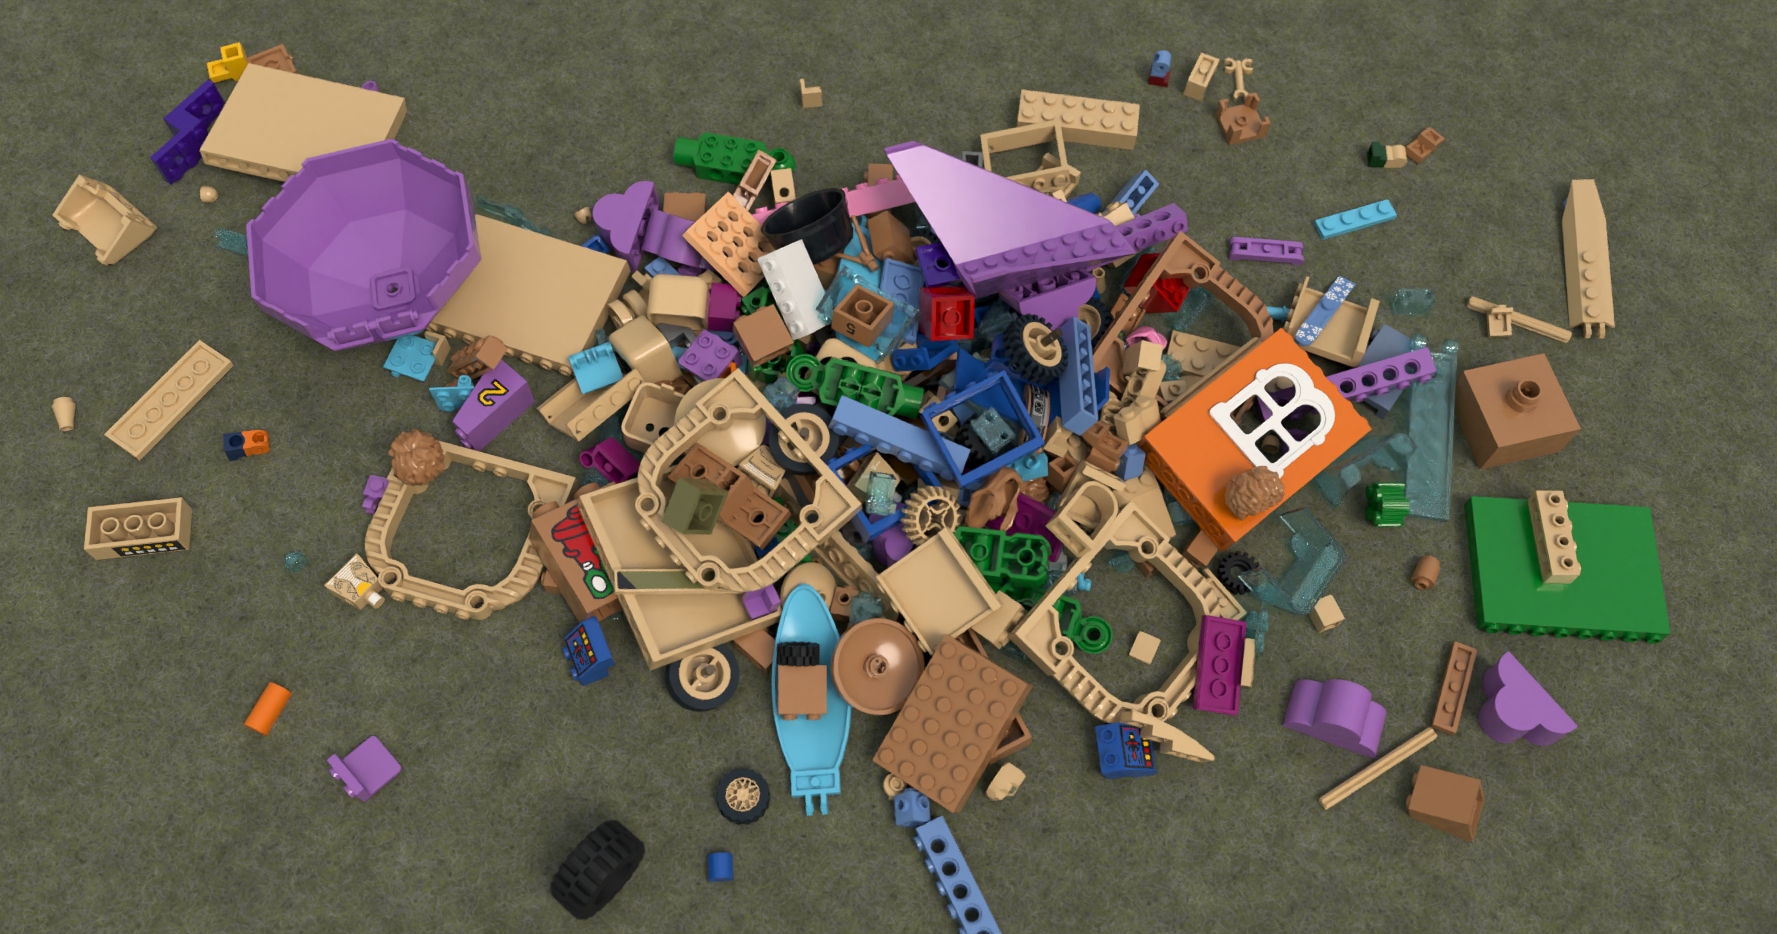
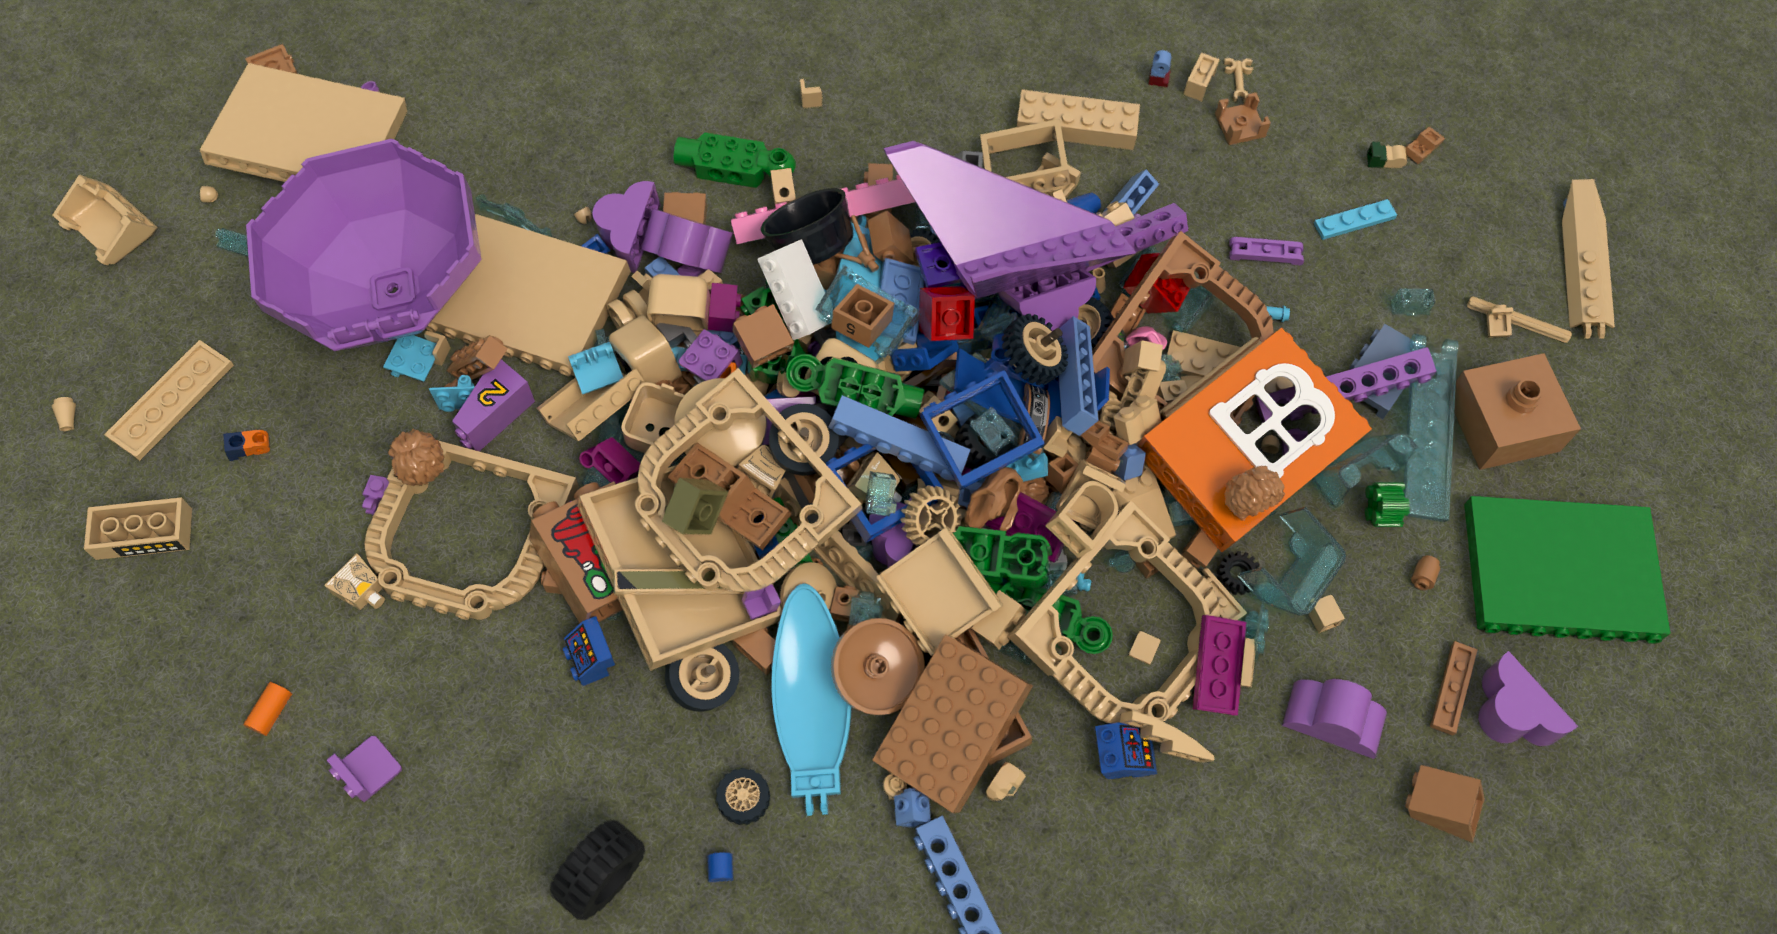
(189, 126): dark purple bracket -> none
(231, 65): yellow brick -> none
(295, 561): clear light blue plate -> none
(723, 241): light nougat piece -> none
(754, 179): medium nougat slope -> none
(781, 394): clear light blue brick -> none
(798, 654): black tyre -> none
(802, 692): medium nougat piece -> none
(1324, 311): medium blue piece -> none
(1344, 335): tan panel -> none
(1377, 768): tan axle -> none
(1553, 537): tan brick -> none

